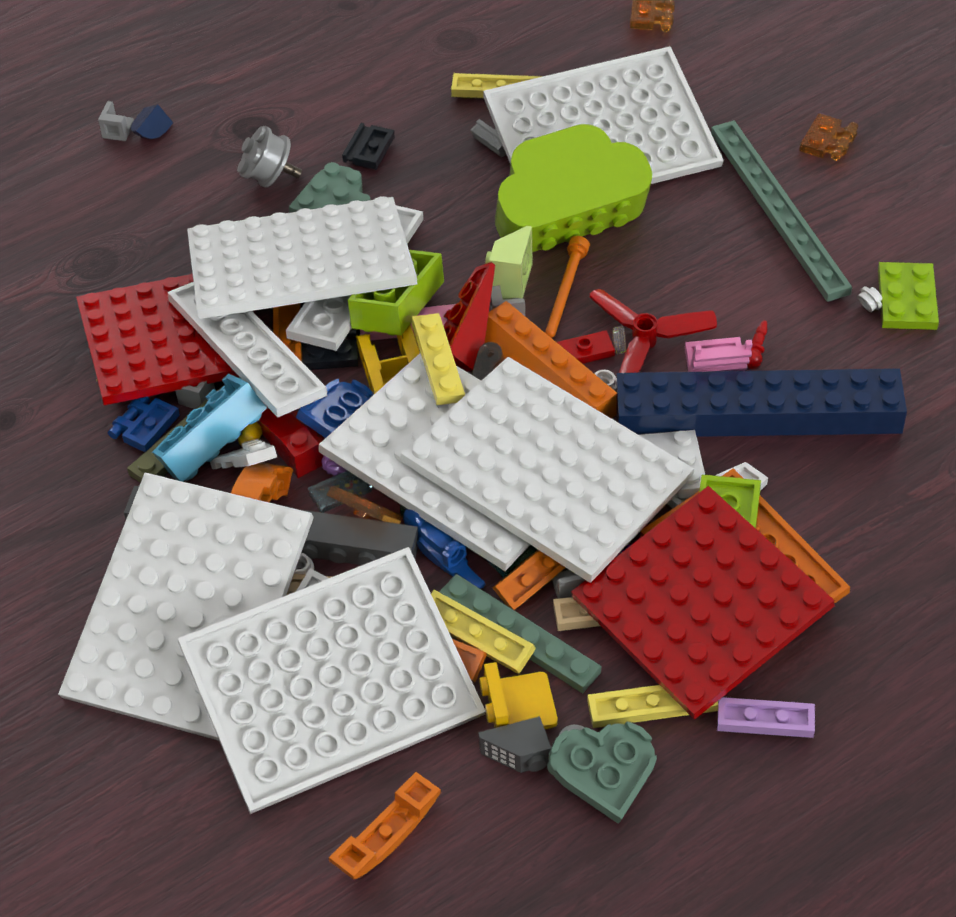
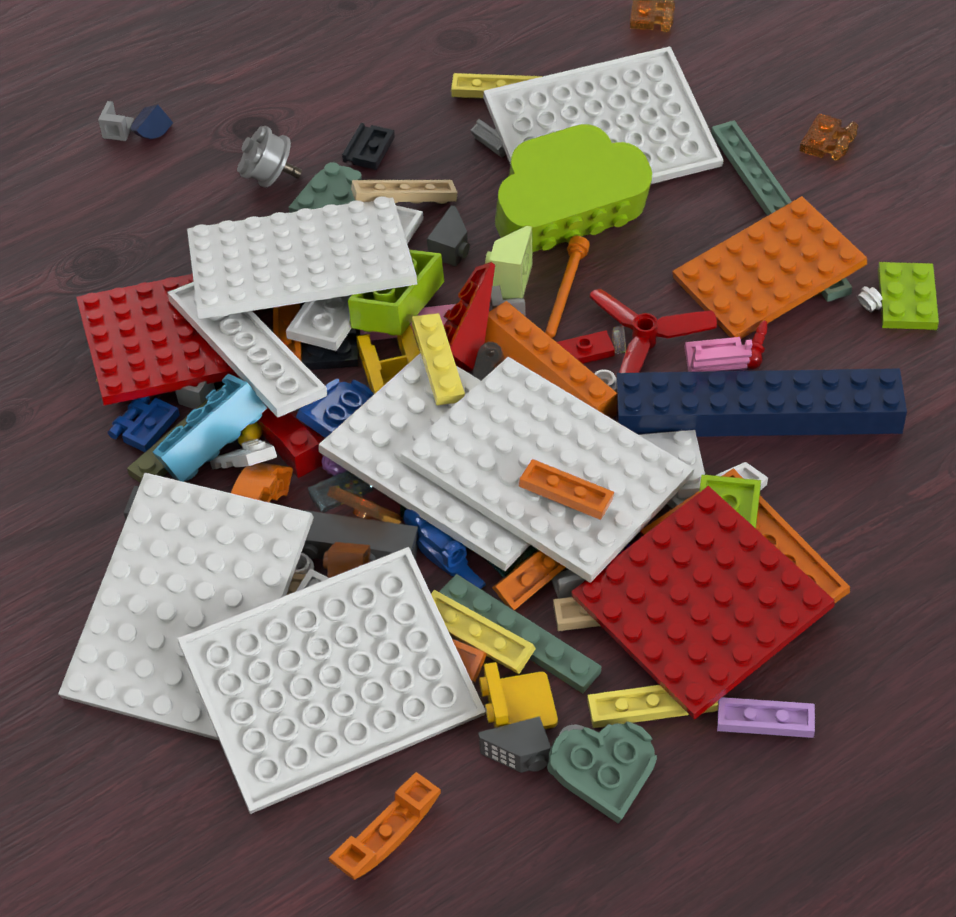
(345, 557): none -> dark orange brick
(405, 190): none -> tan plate
(449, 238): none -> dark grey slope
(566, 489): none -> orange plate
(769, 268): none -> orange plate

